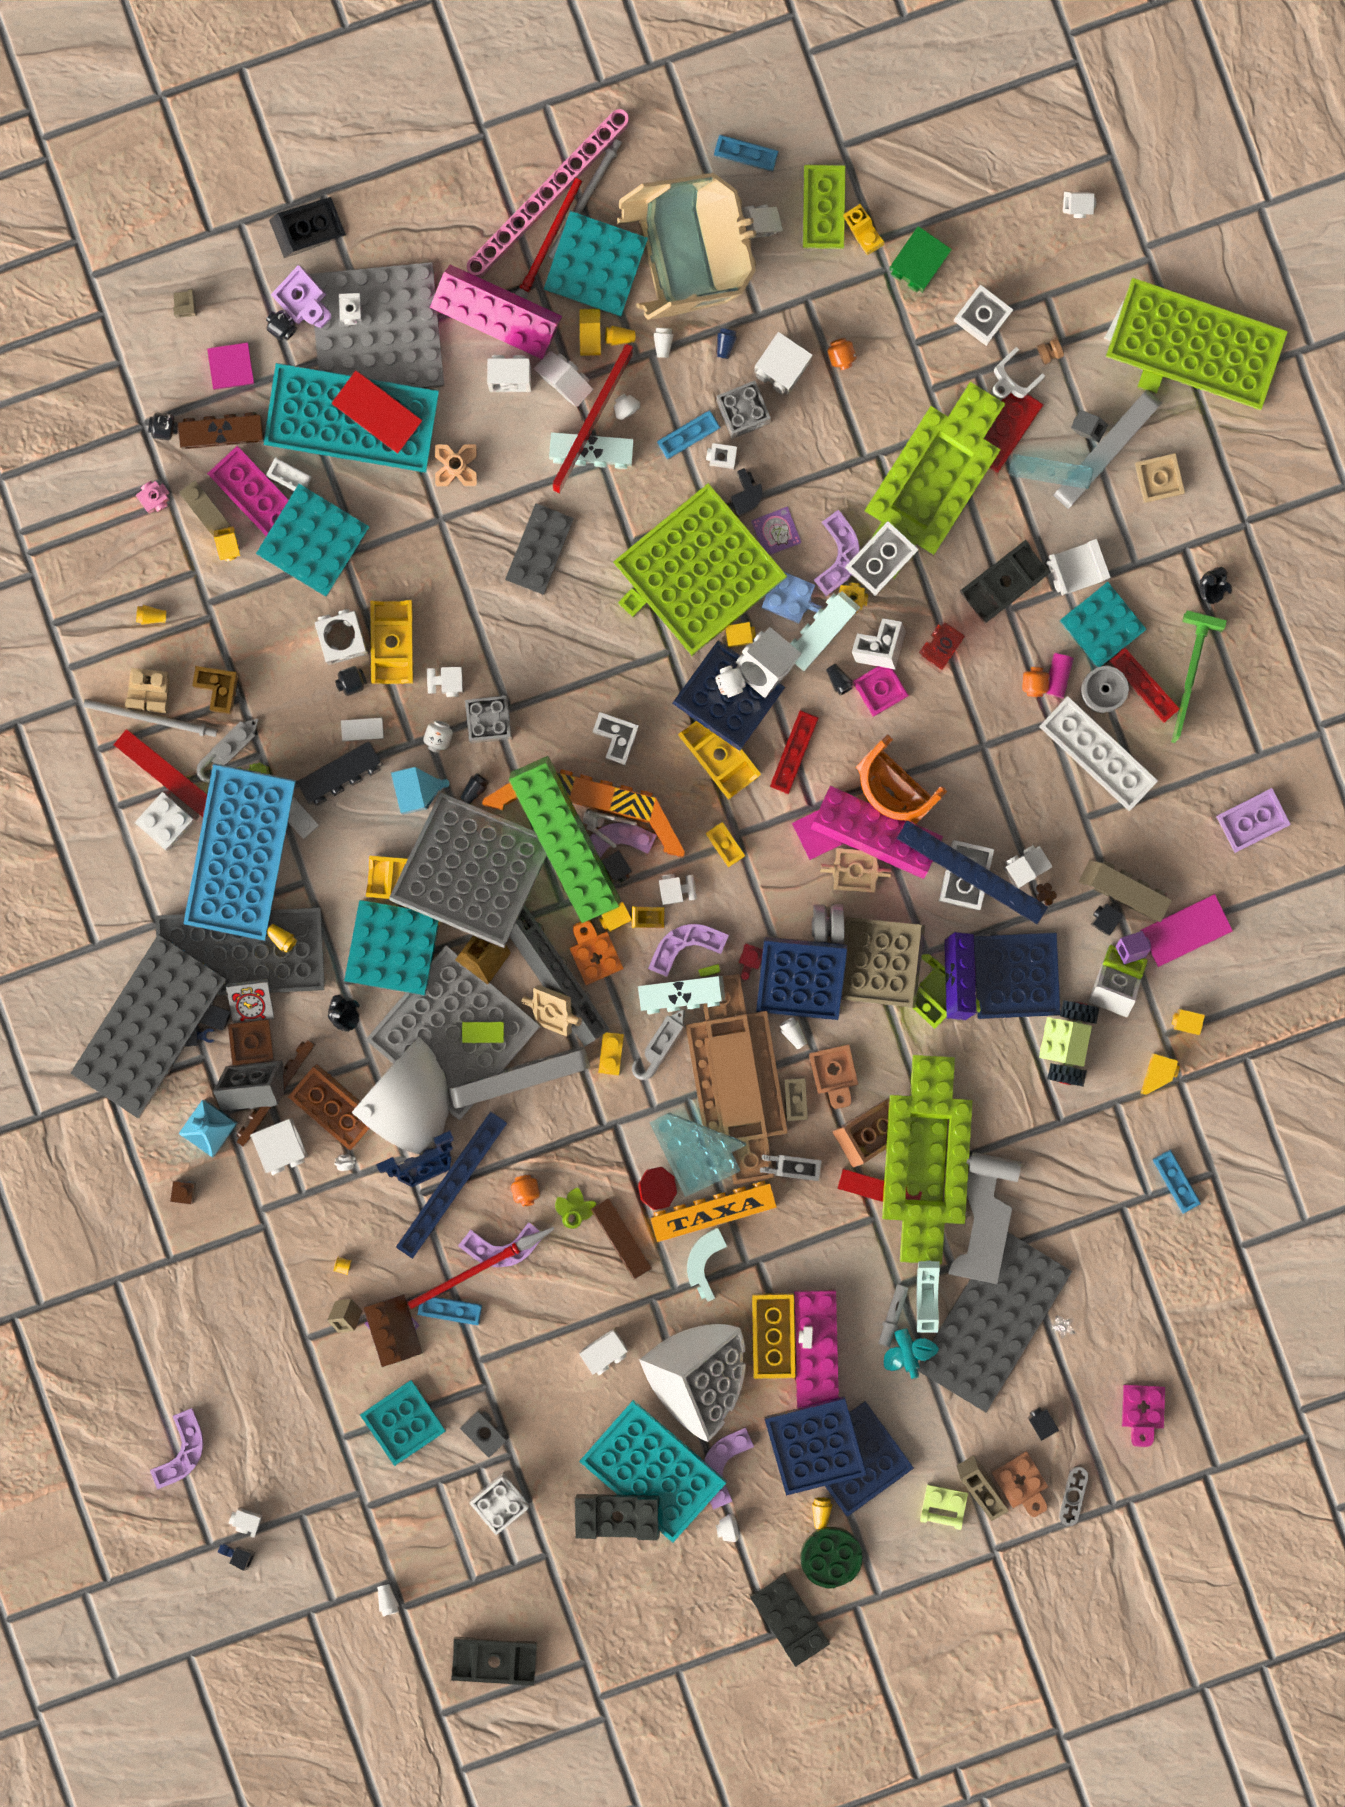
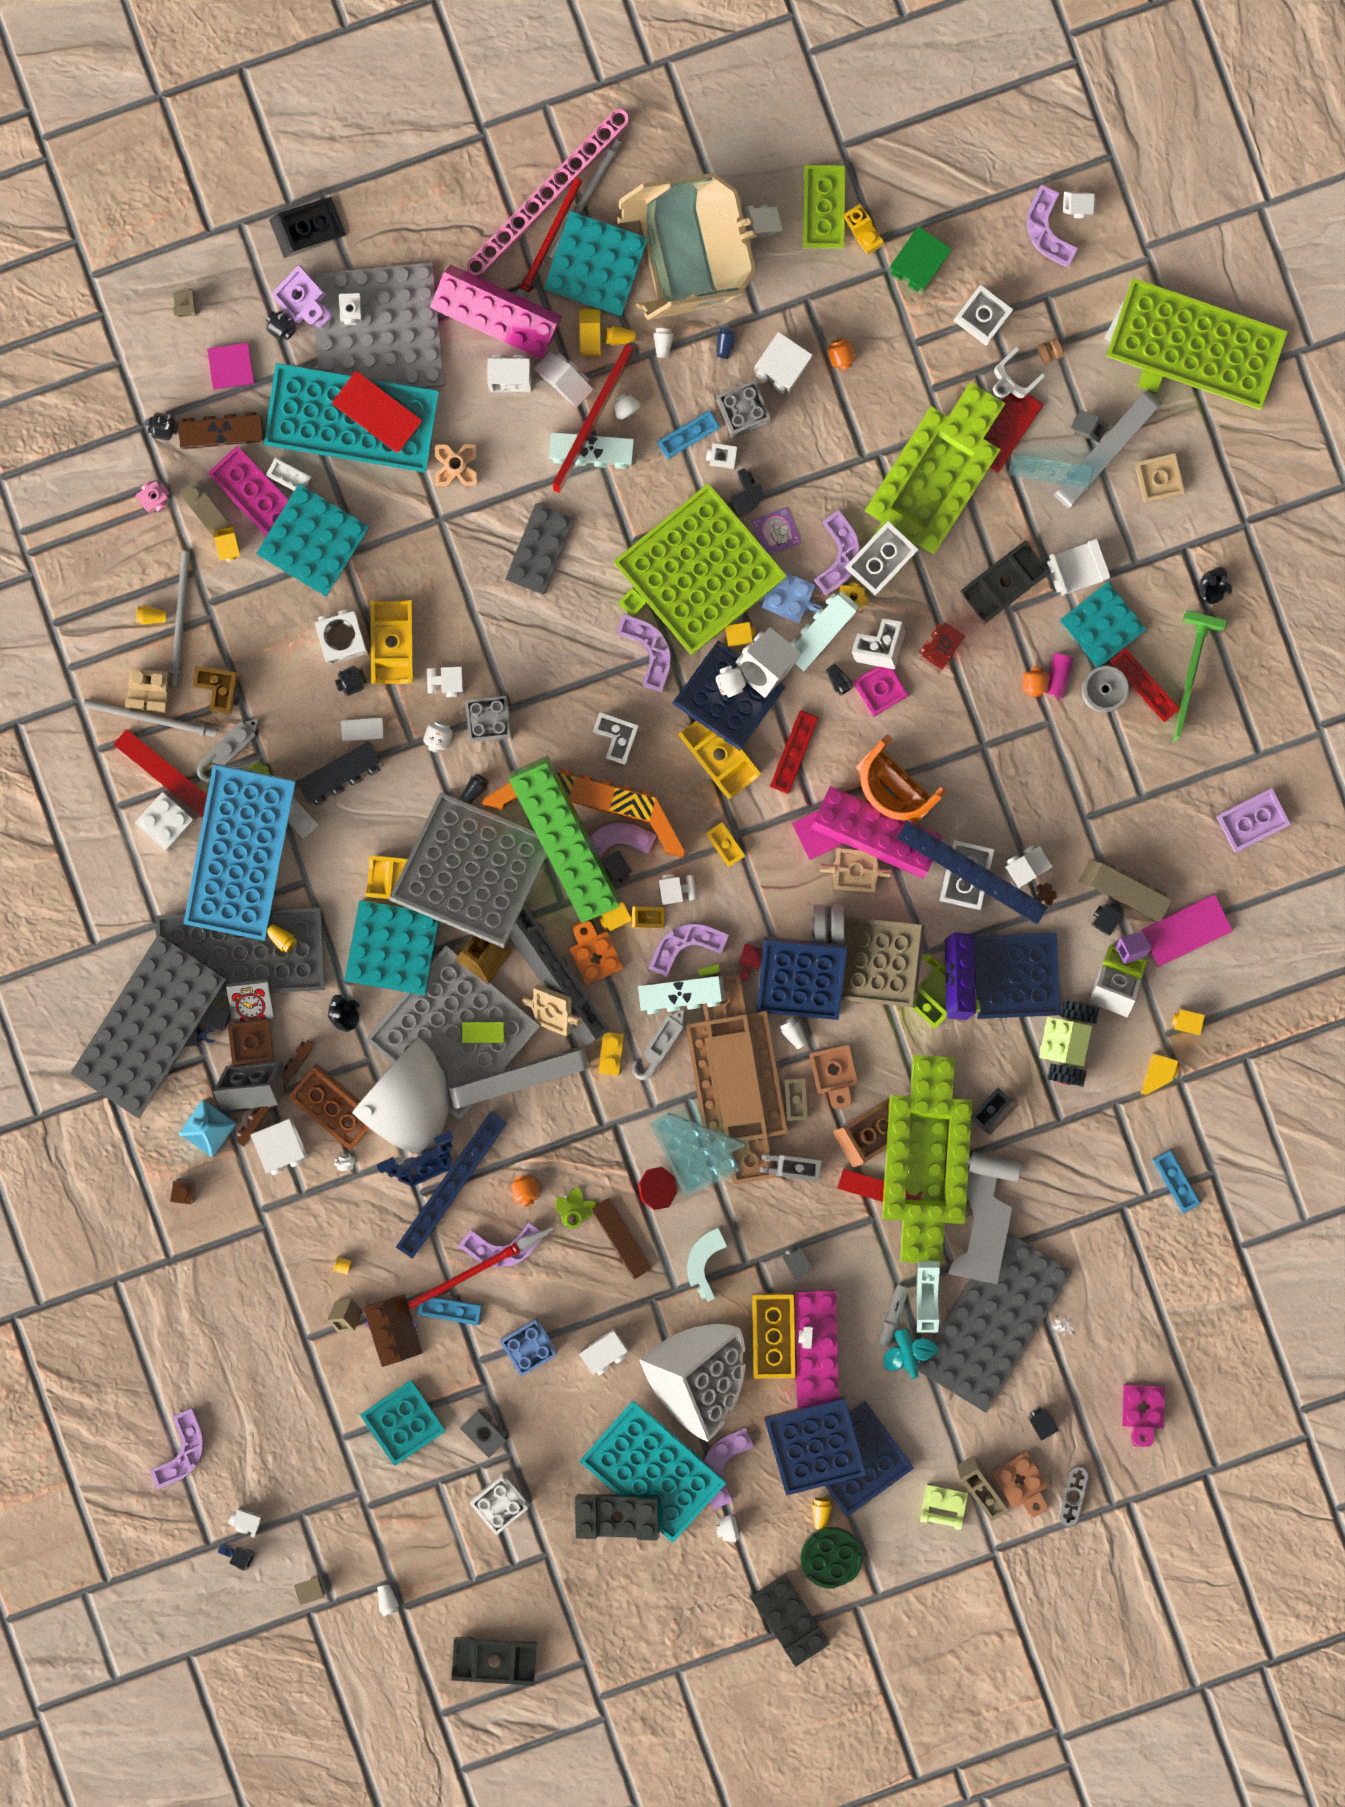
(175, 670): none -> light grey bar
(309, 1590): none -> dark tan panel
(416, 789): medium azure piece -> none
(528, 1346): none -> medium blue brick
(596, 819): white plant -> none
(656, 646): none -> lavender plate
(713, 1212): light orange brick -> none
(746, 153): dark azure tile -> none
(797, 1262): none -> dark grey brick
(994, 1111): none -> black brick
(1040, 232): none -> lavender plate
(1098, 753): white plate -> none

